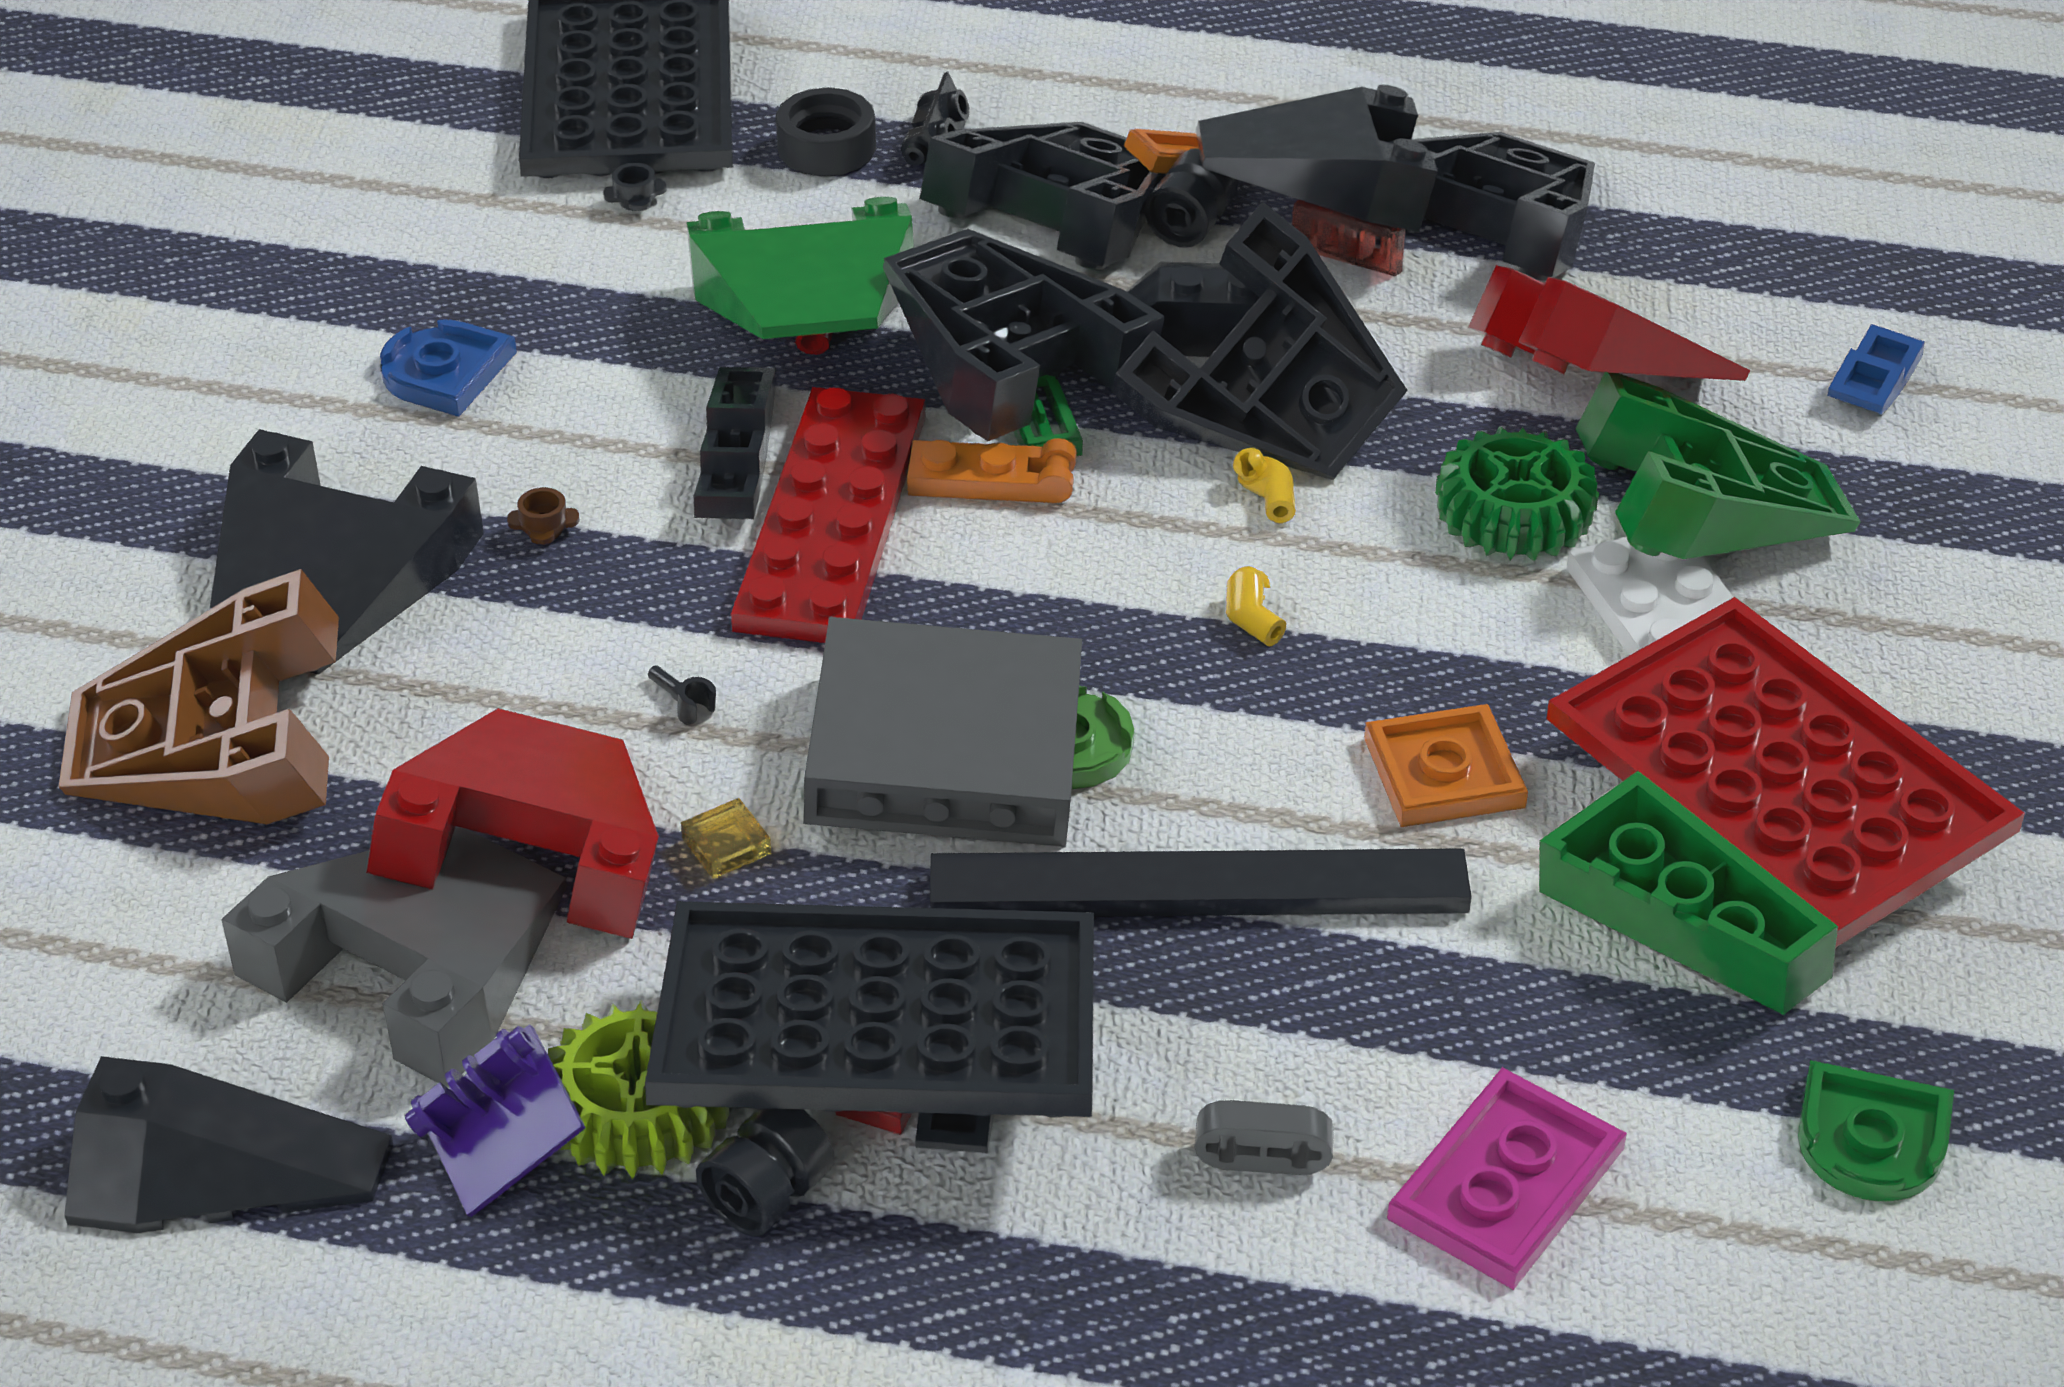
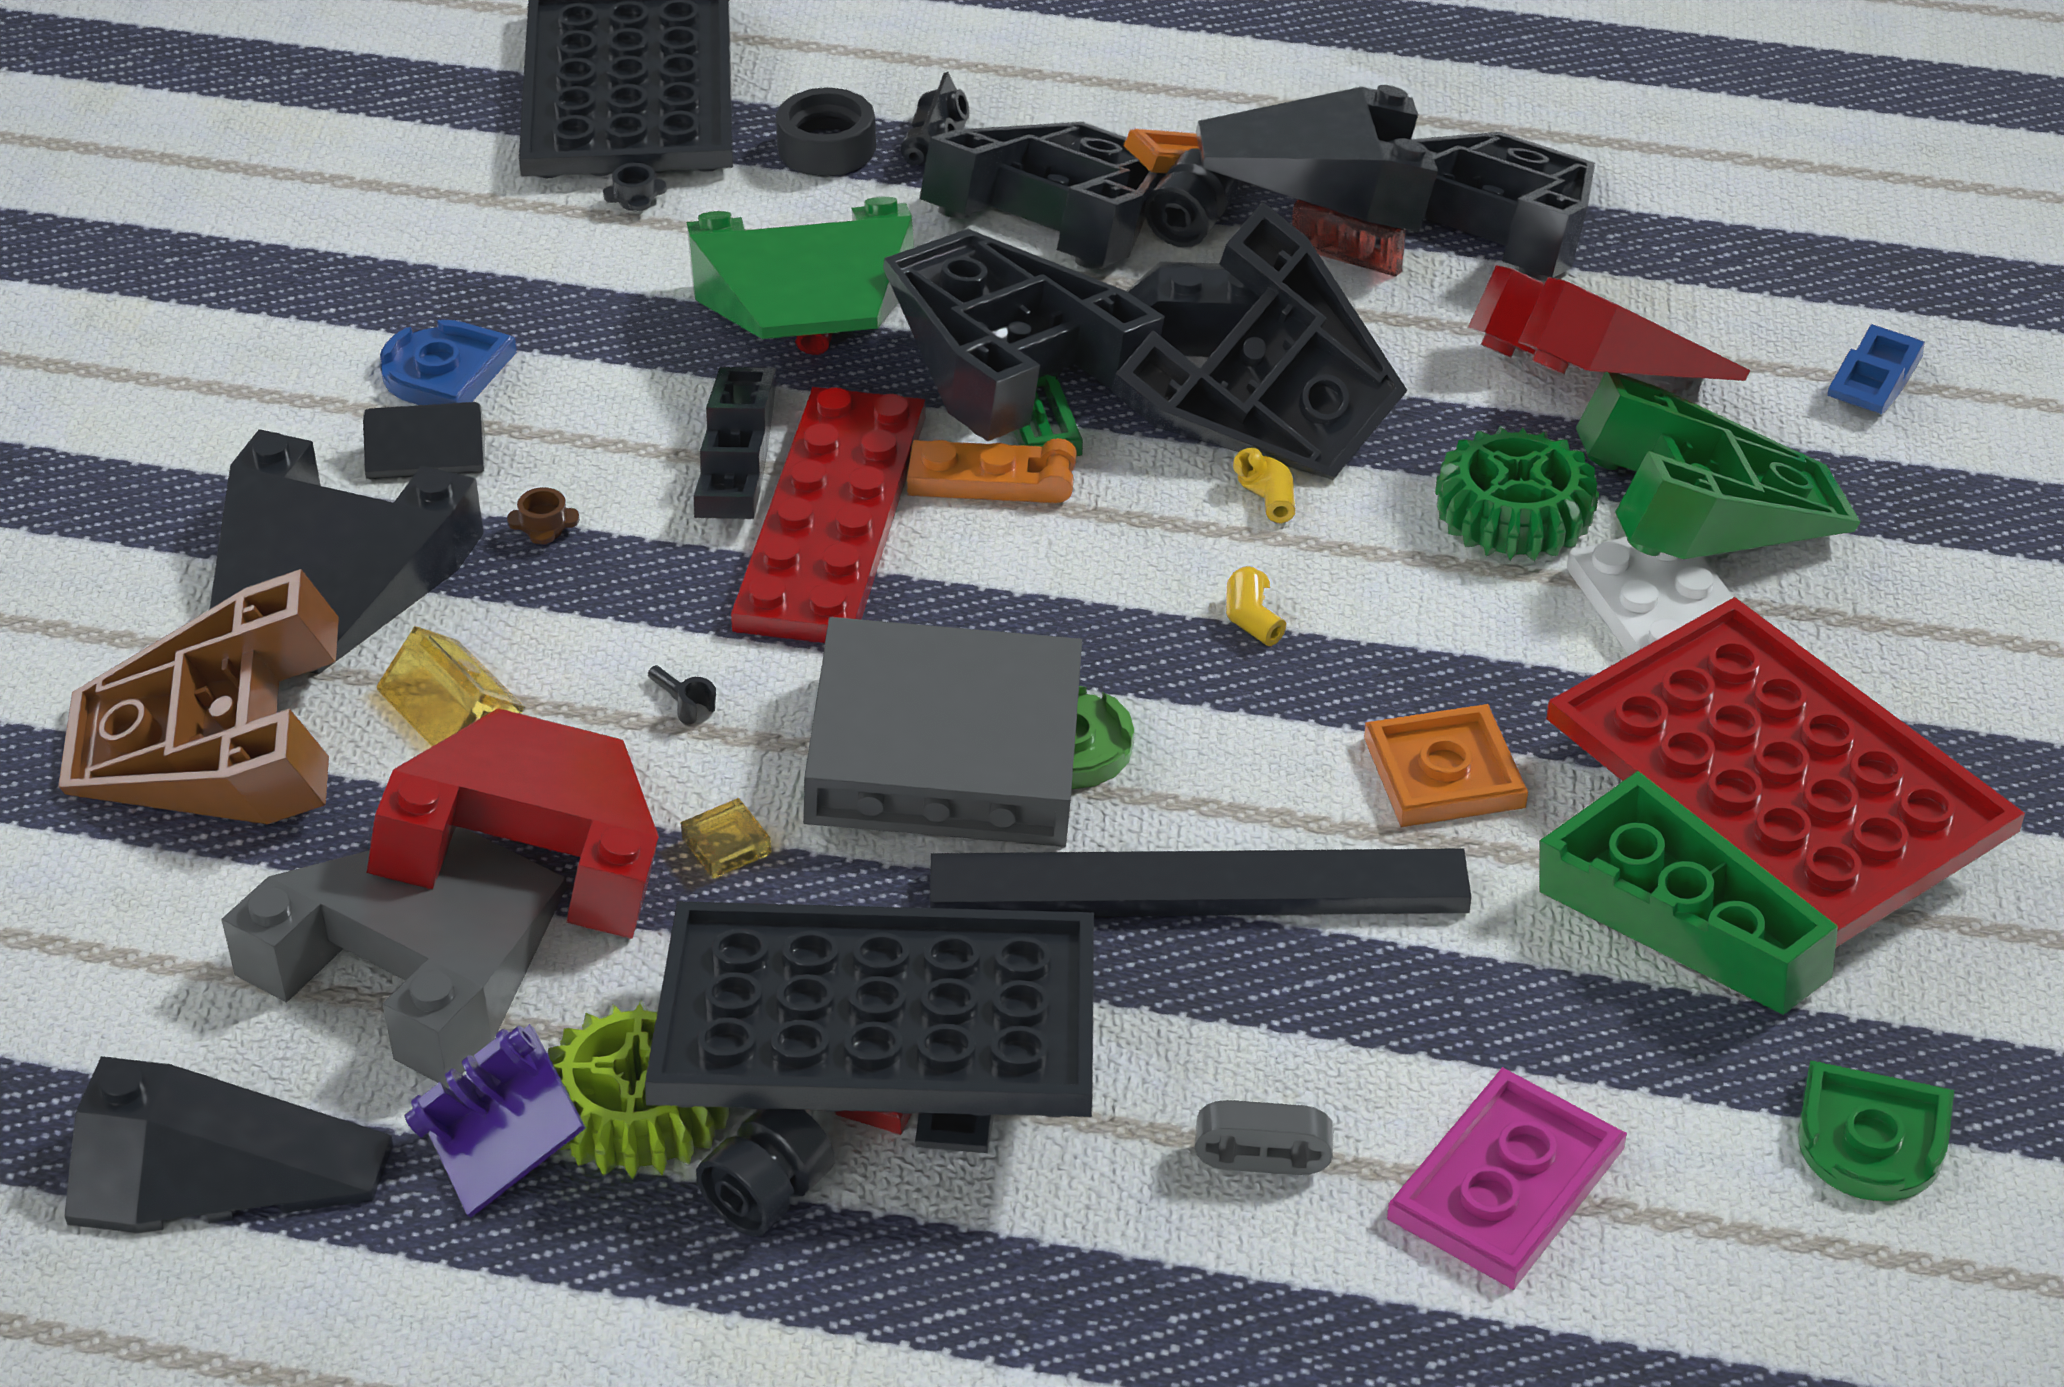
(423, 435): none -> black slope
(441, 686): none -> clear yellow panel

